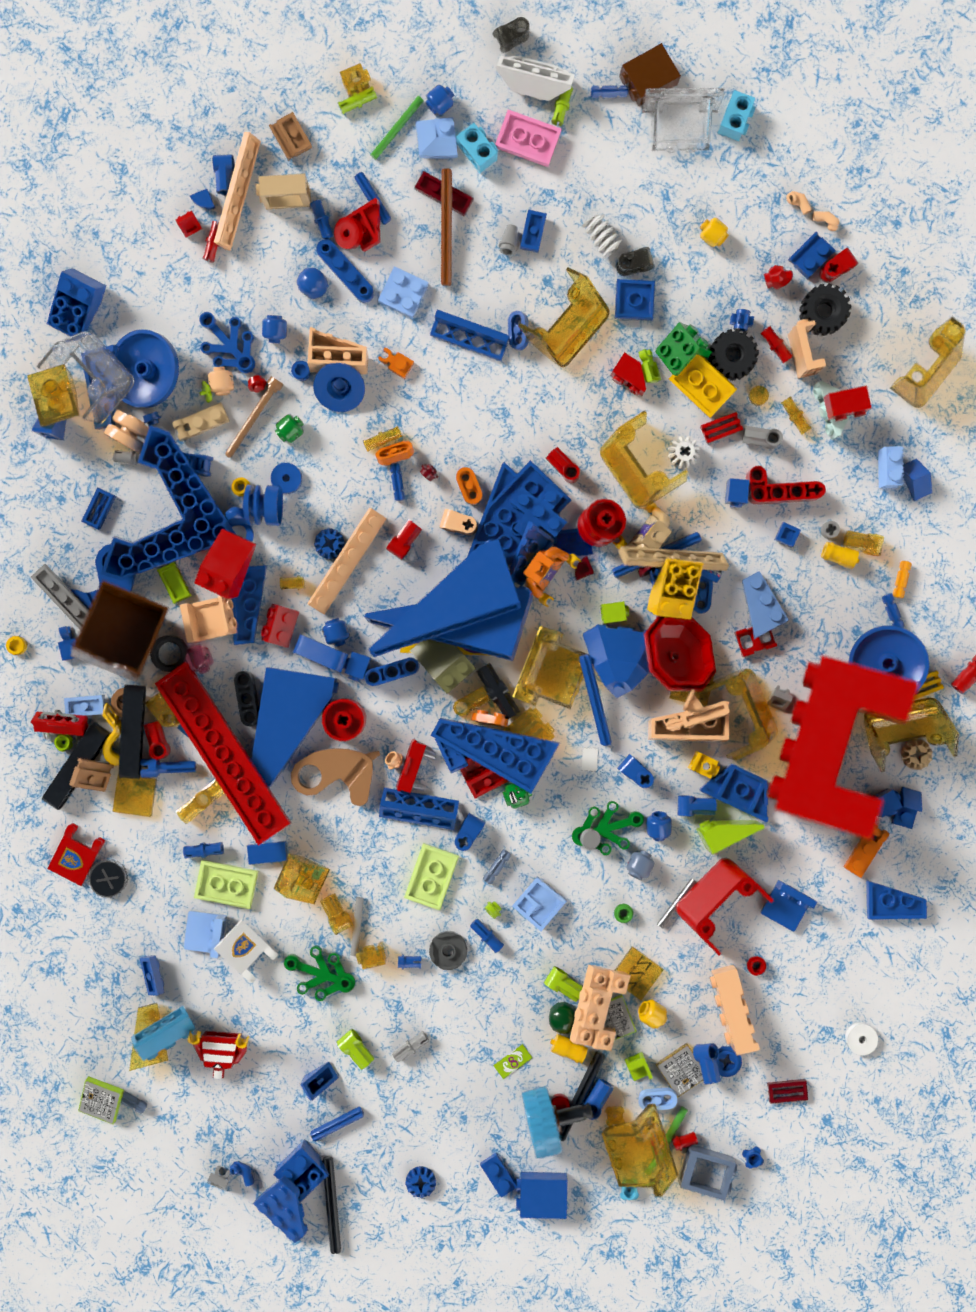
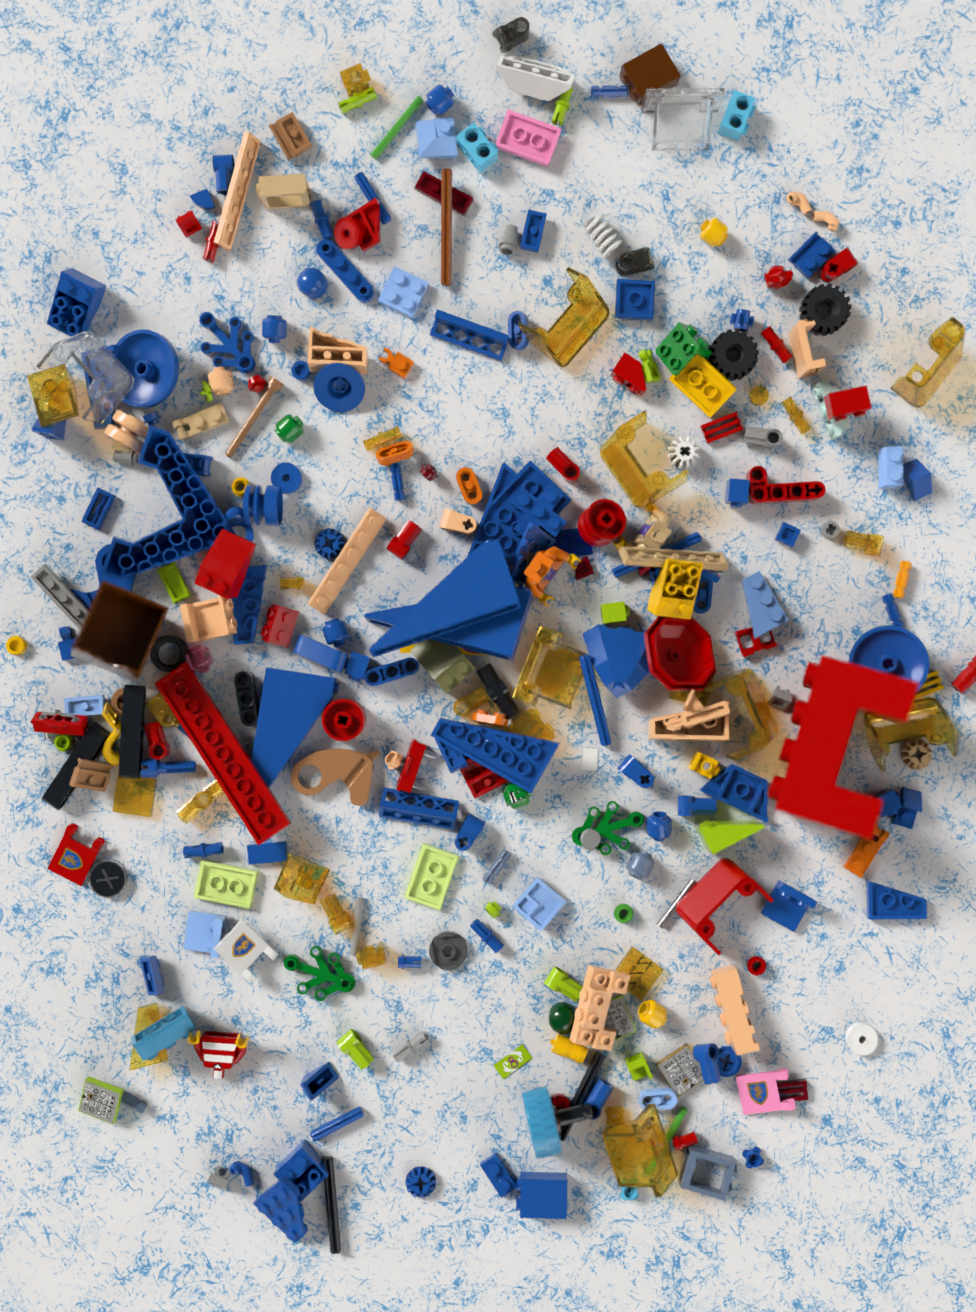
(760, 1092): none -> bright pink flag
(842, 555): yellow piece -> none

